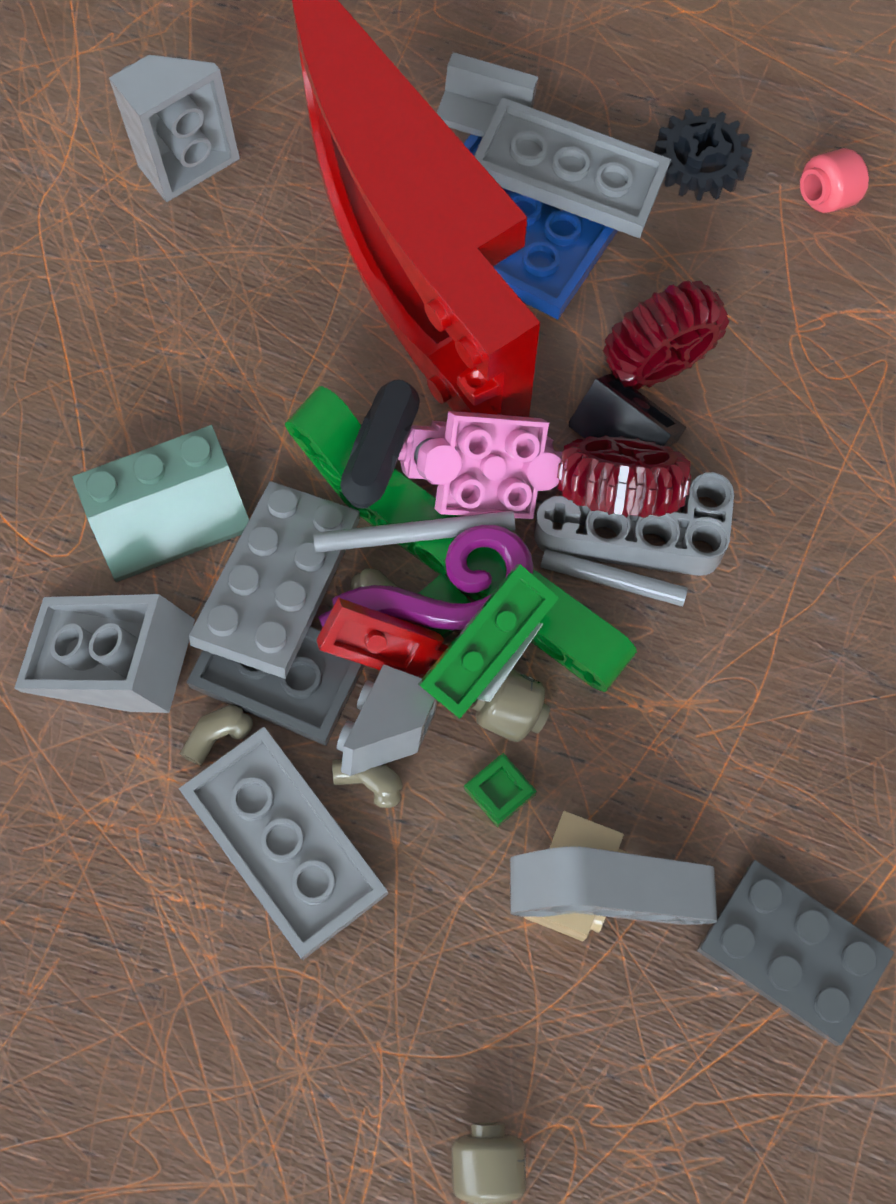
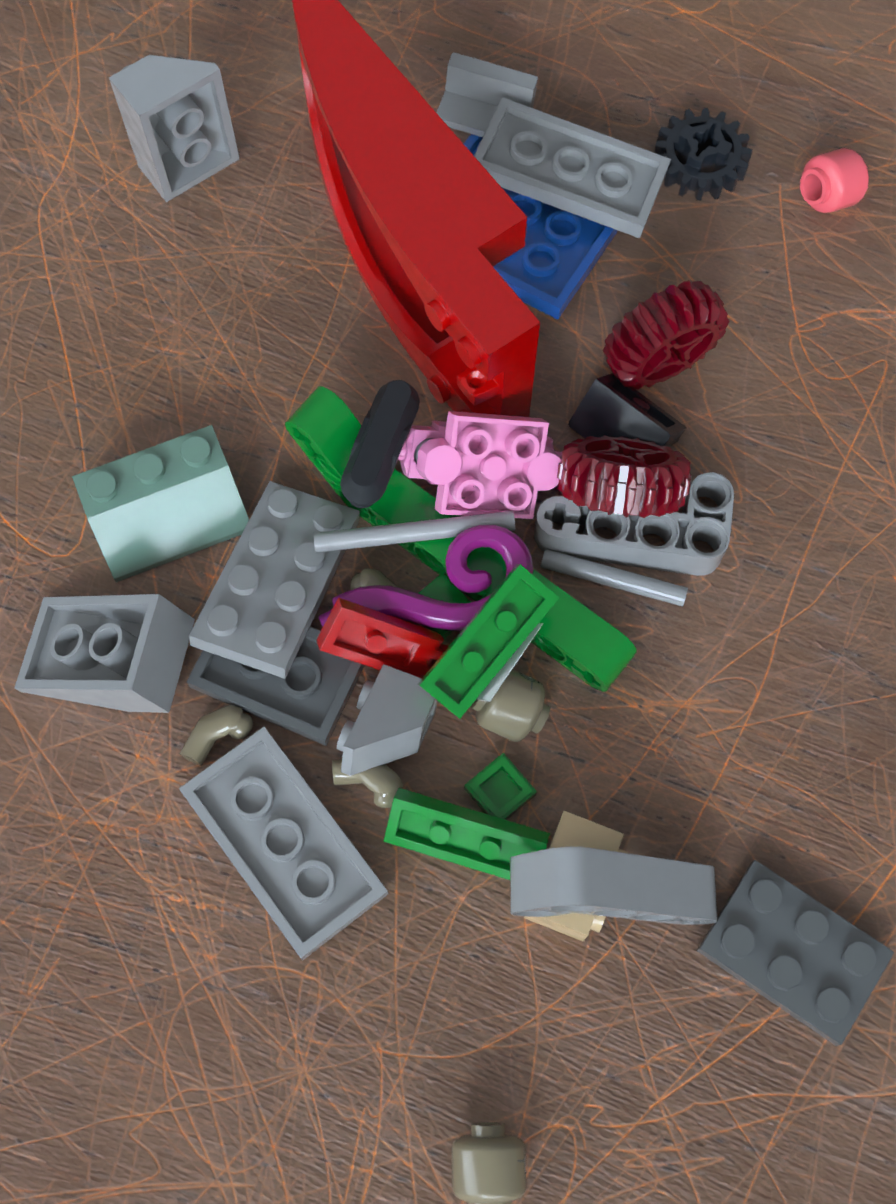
(459, 833): none -> green plate

